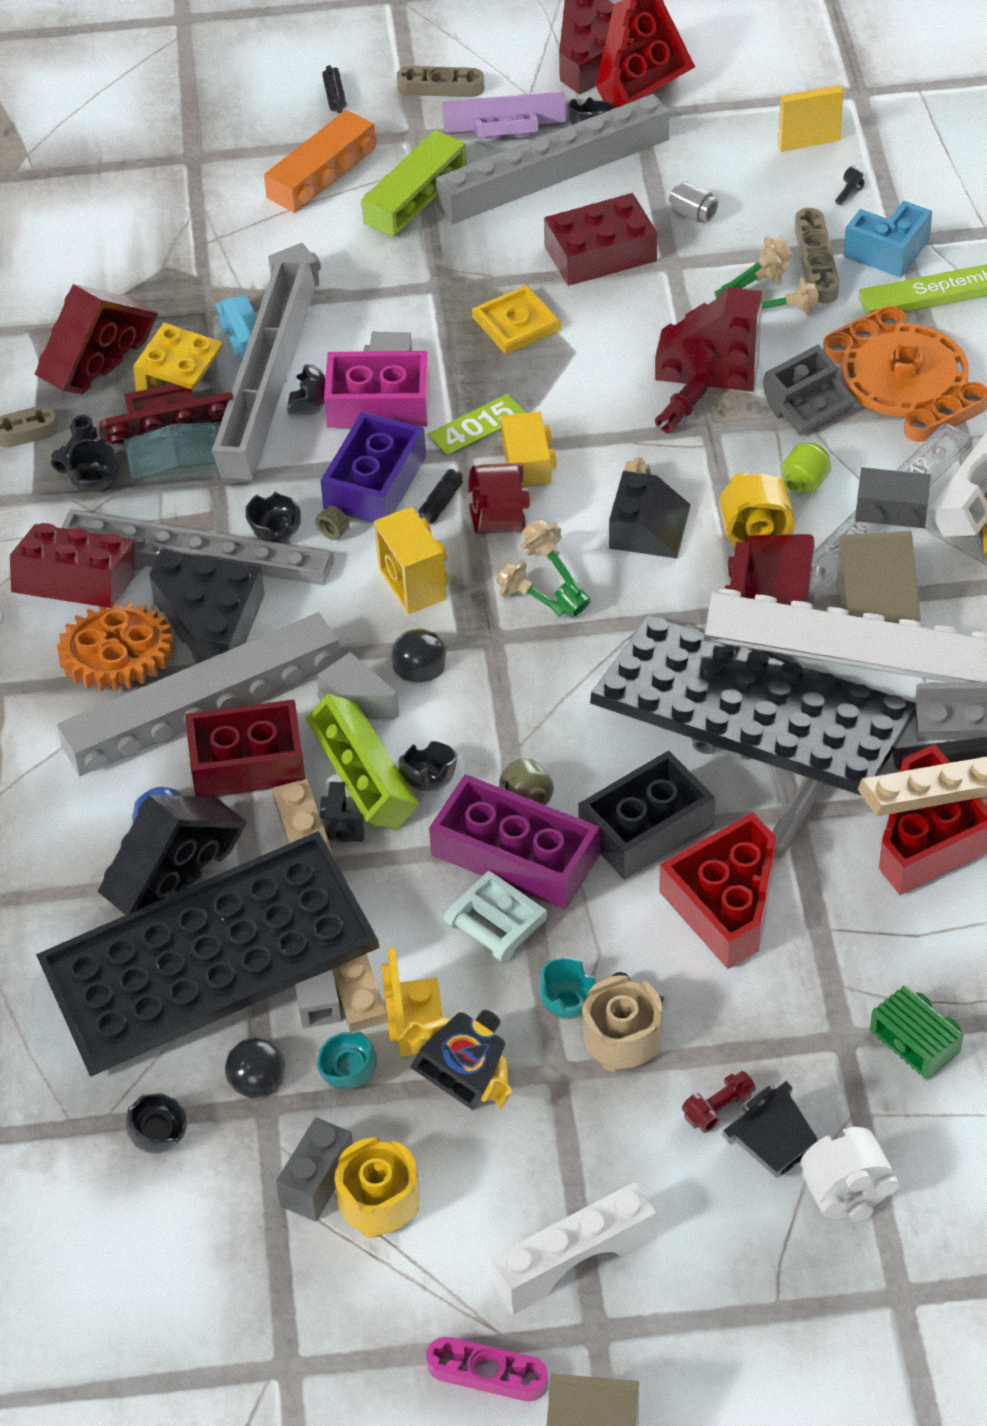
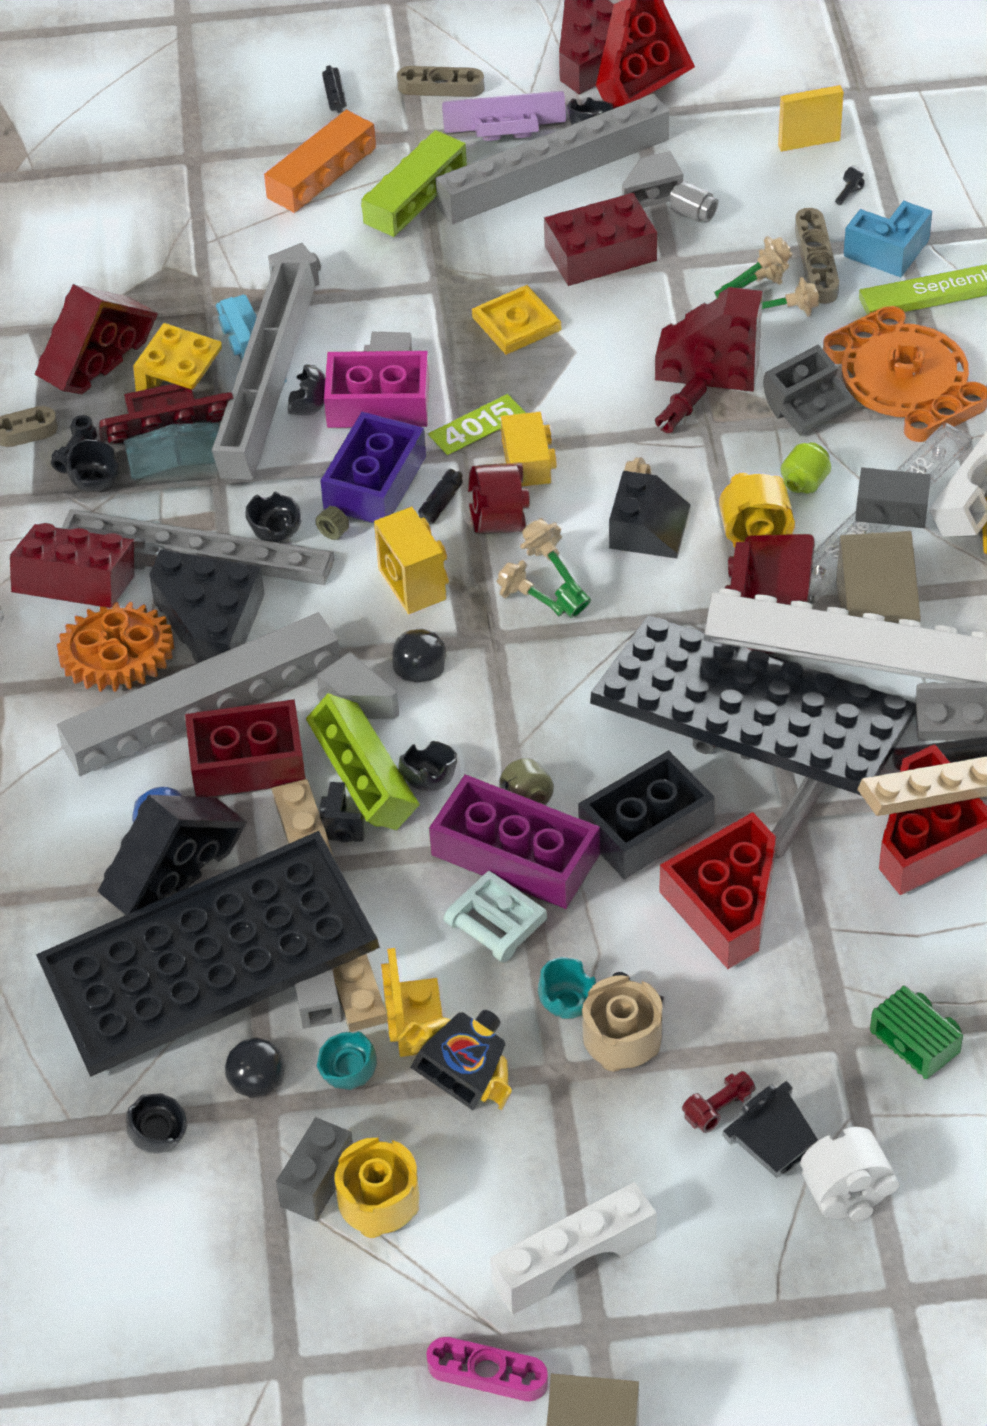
(653, 179): none -> light grey slope

